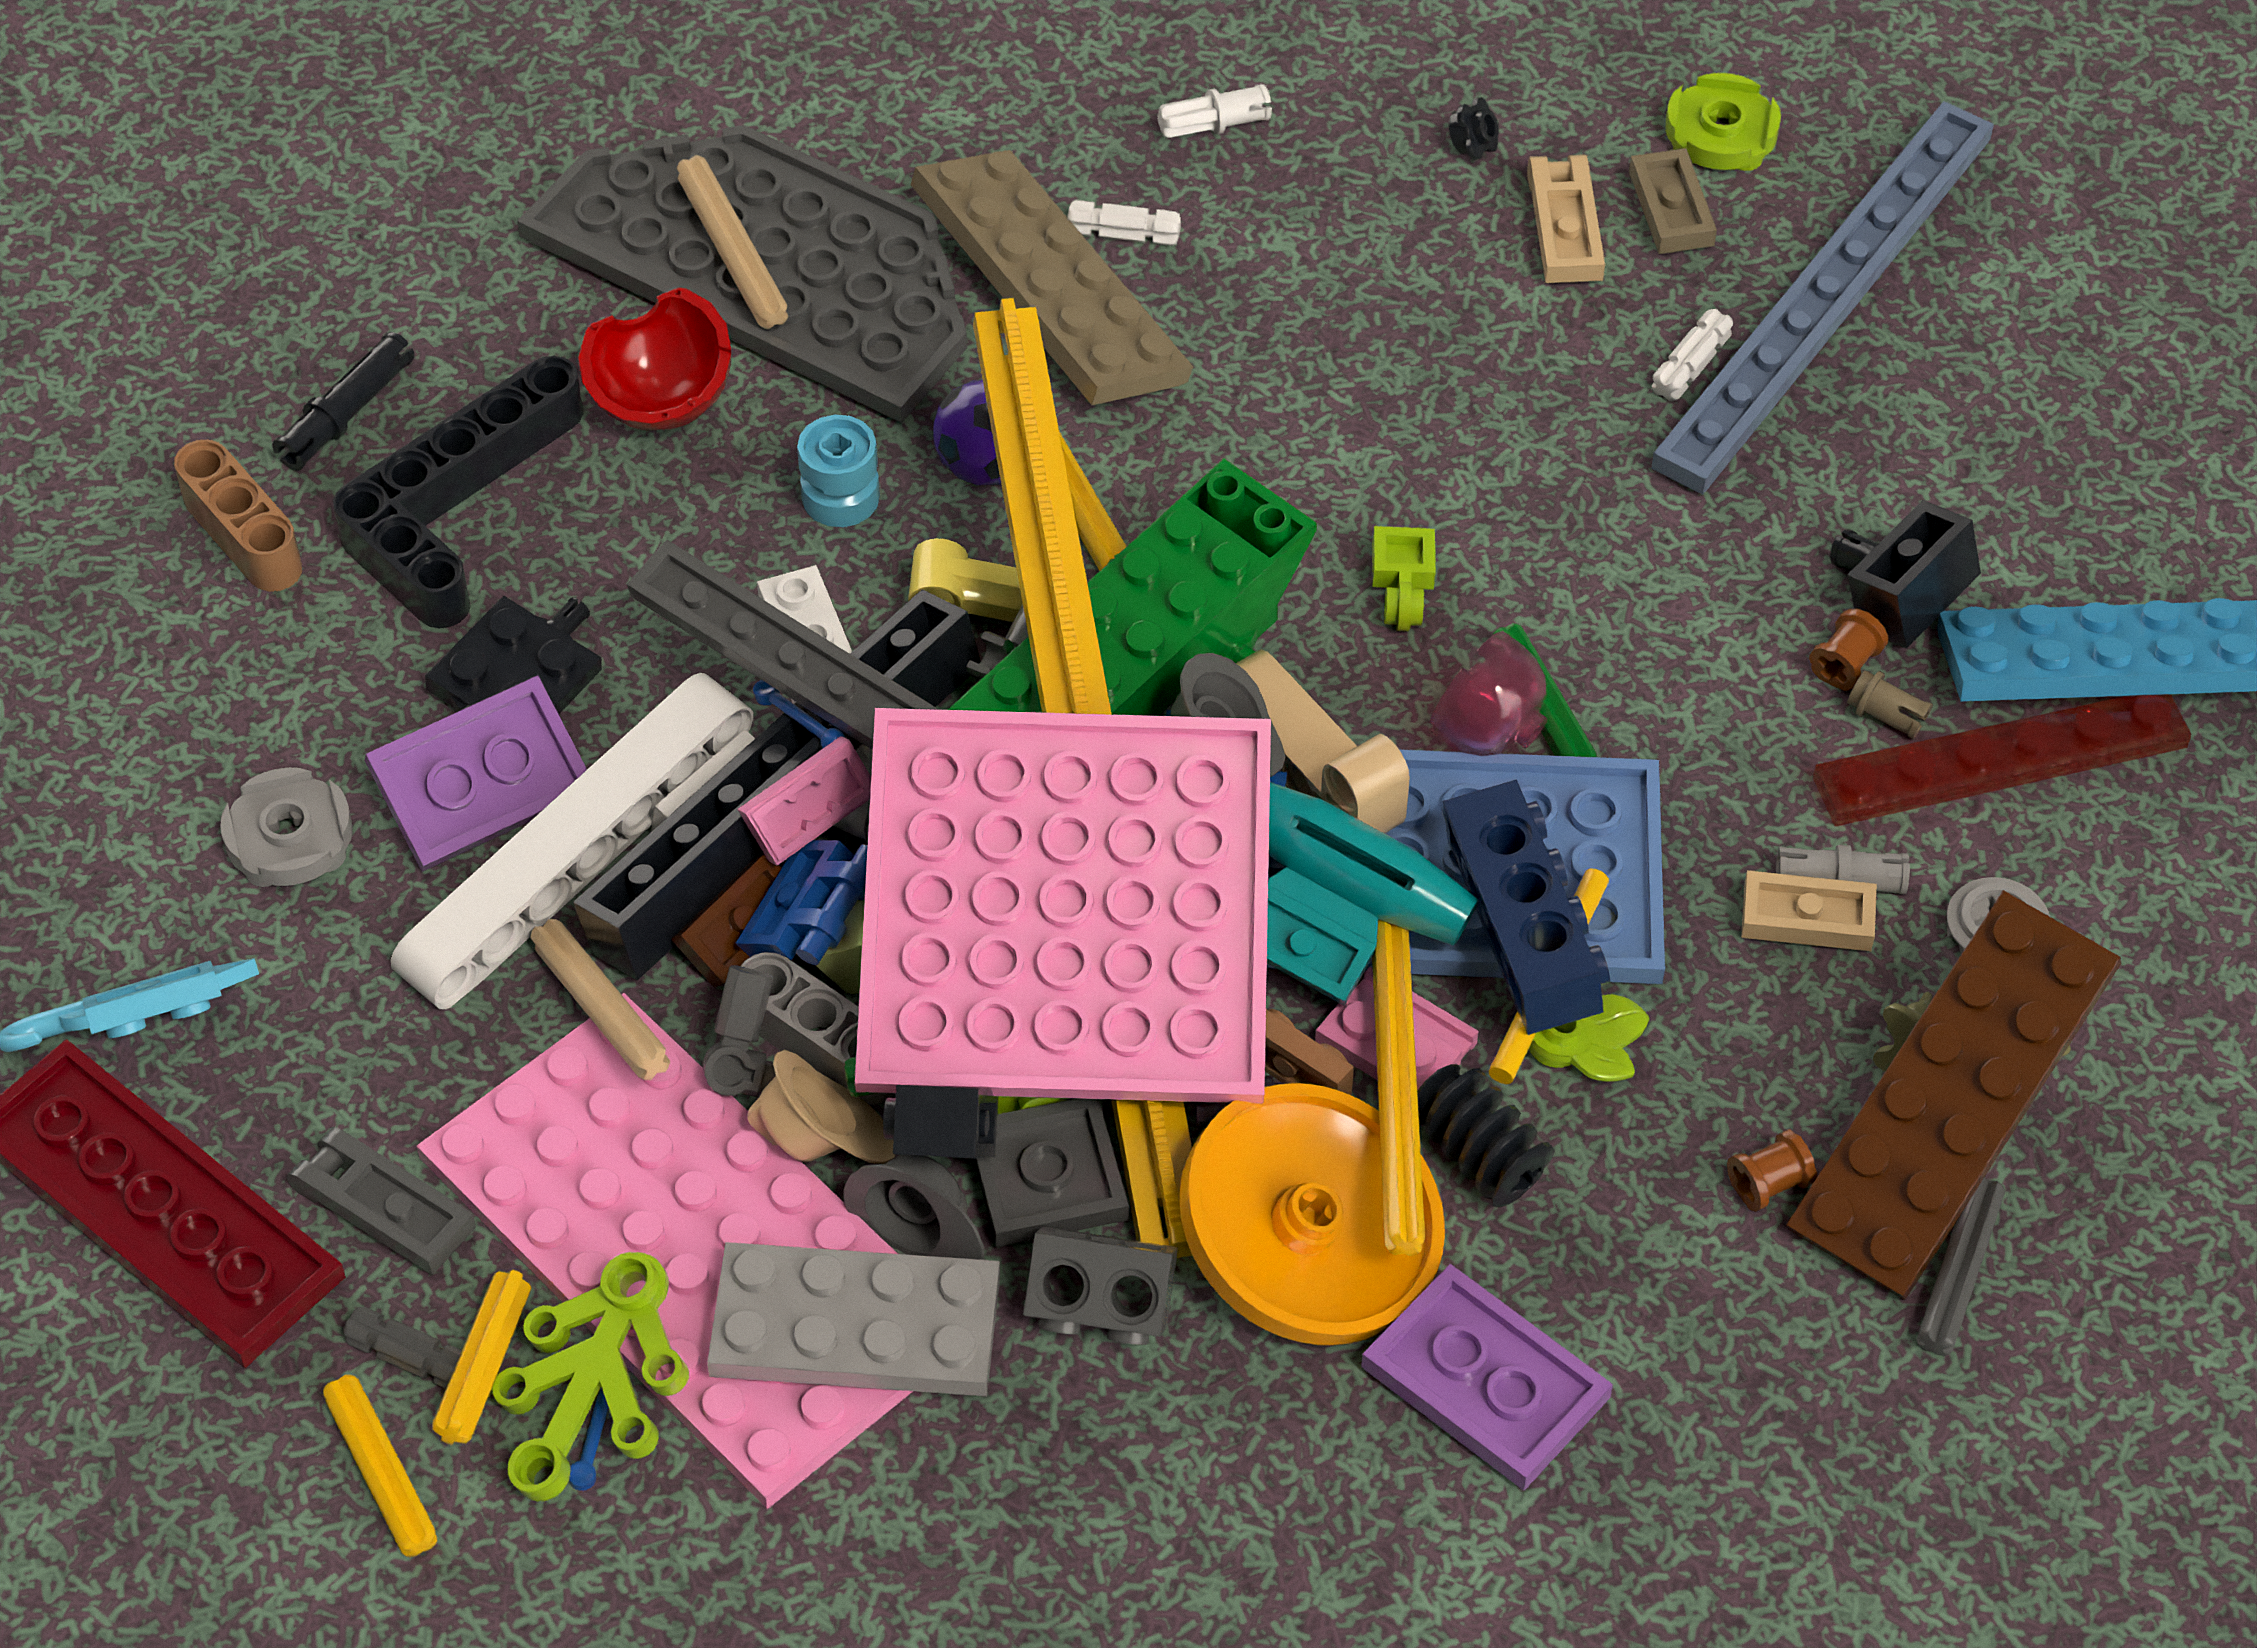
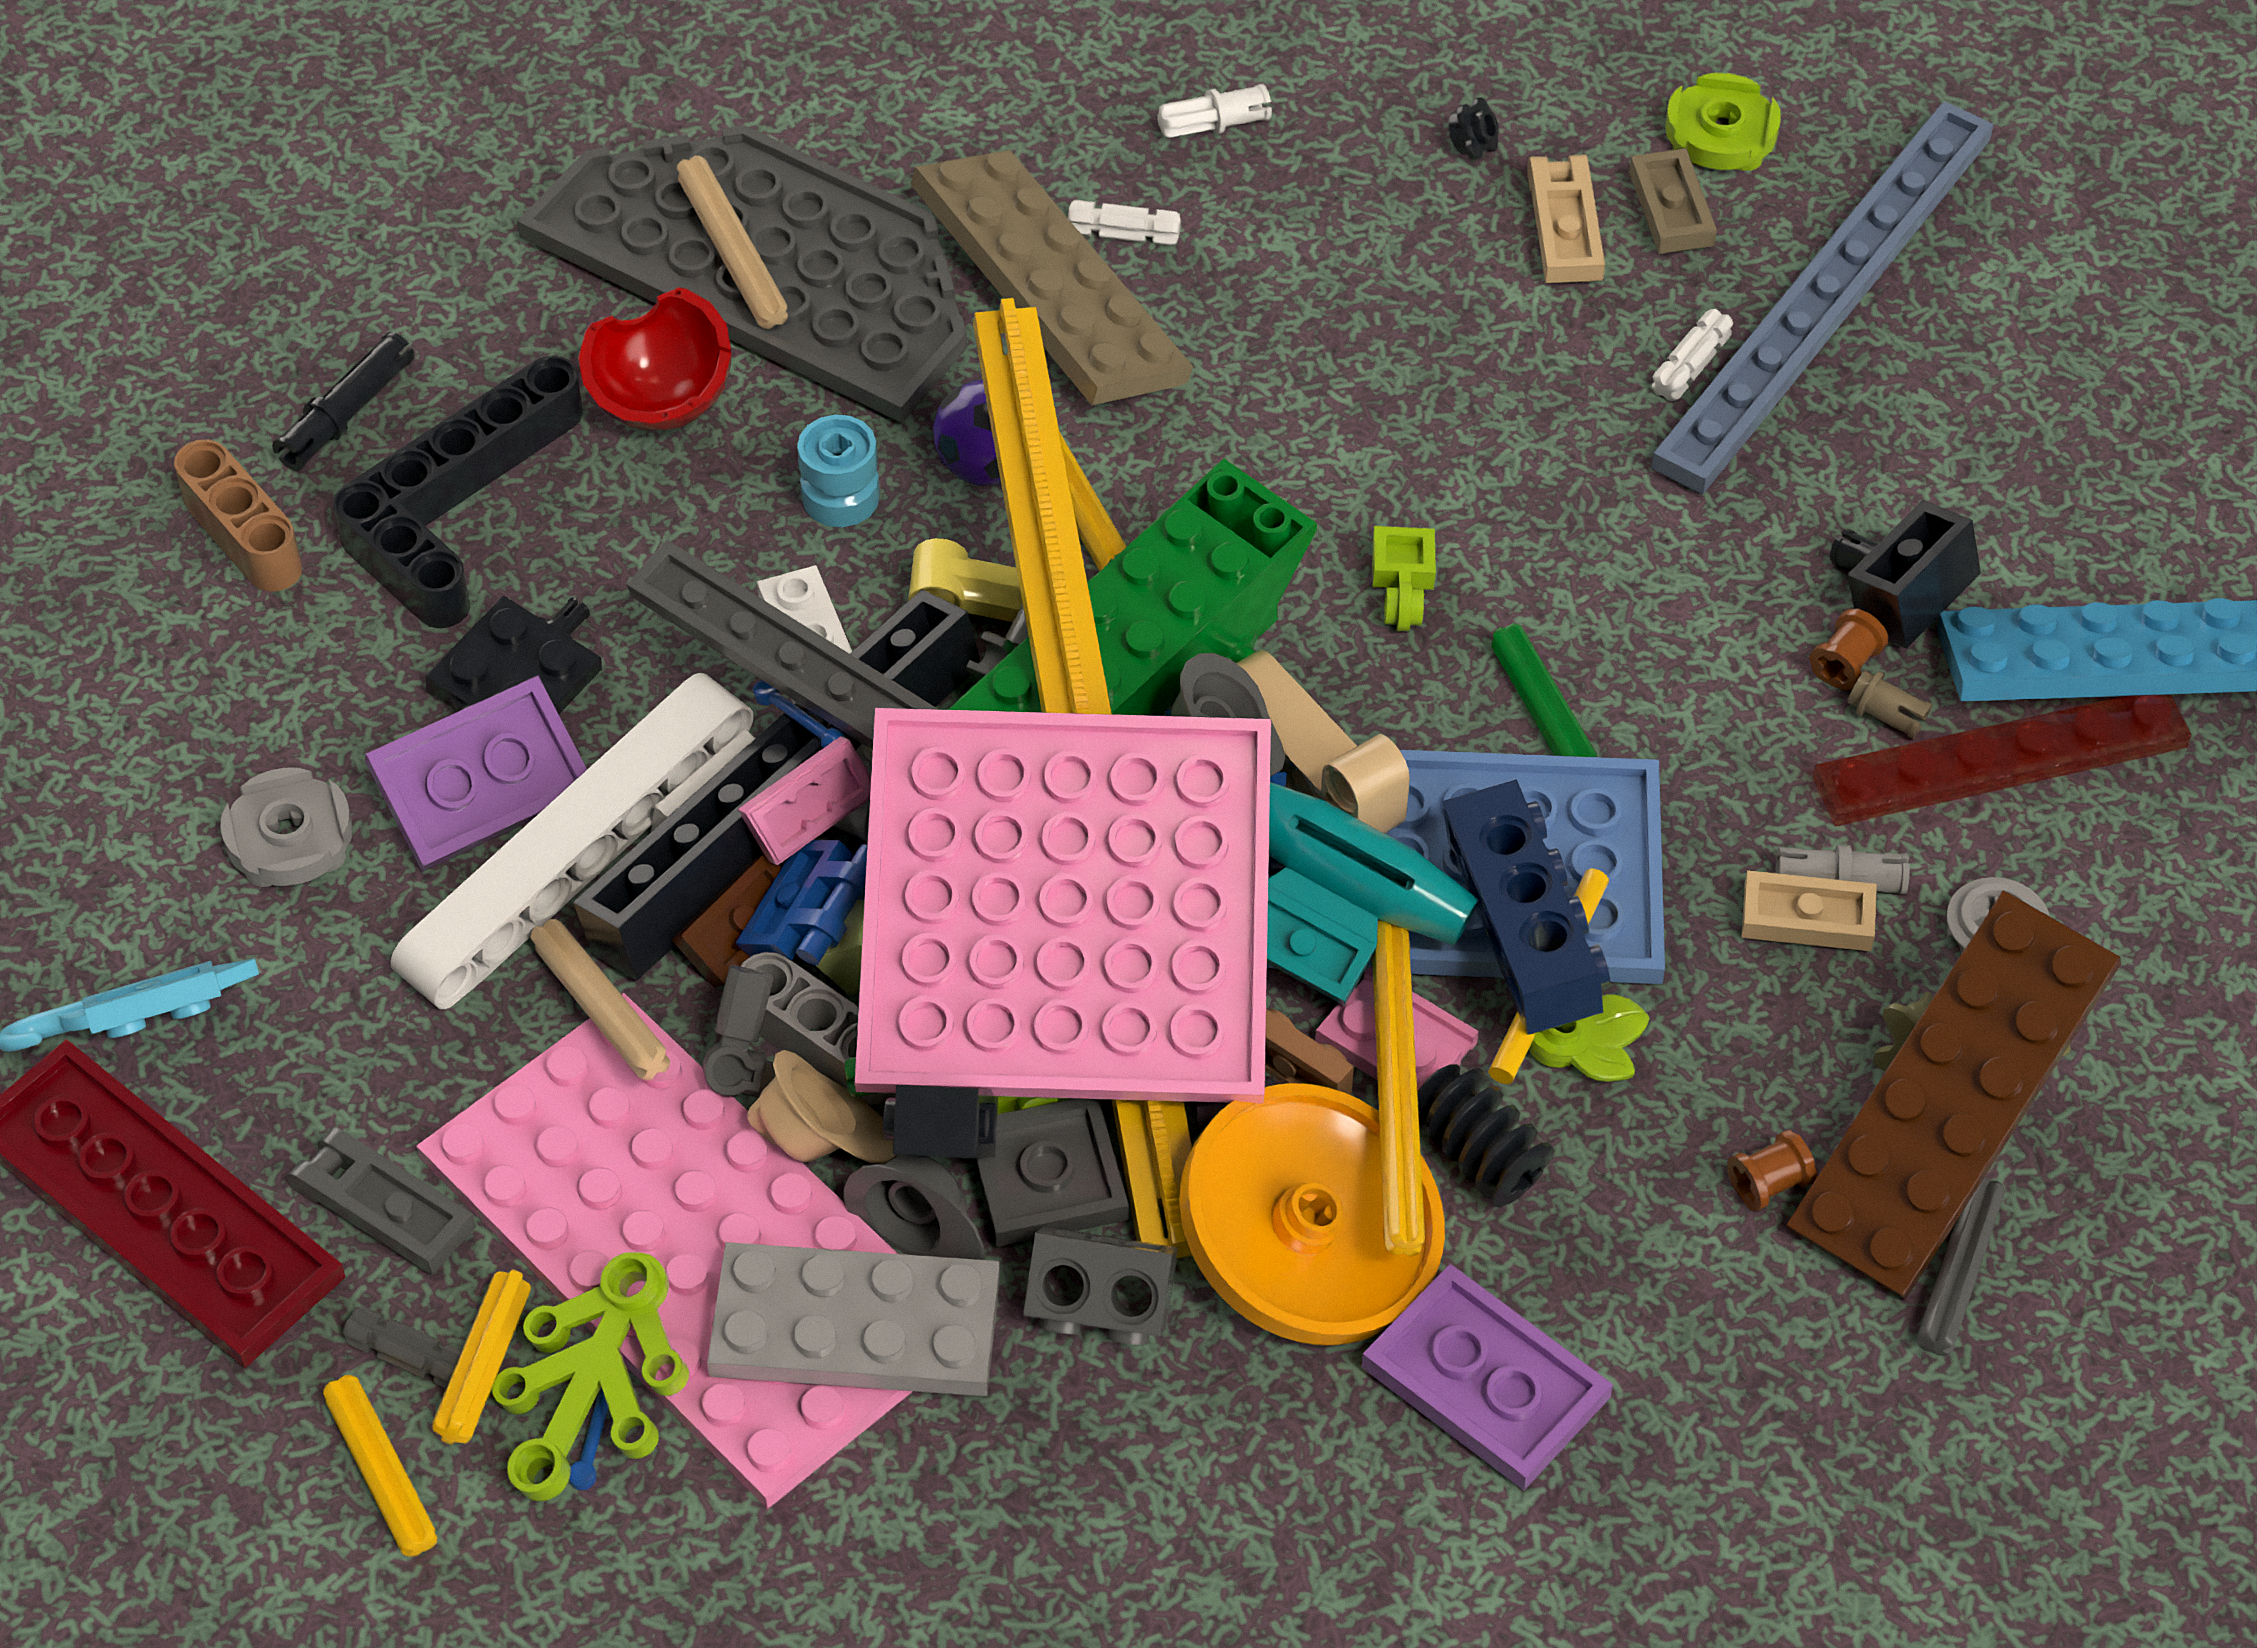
(1493, 701): clear pink cylinder -> none

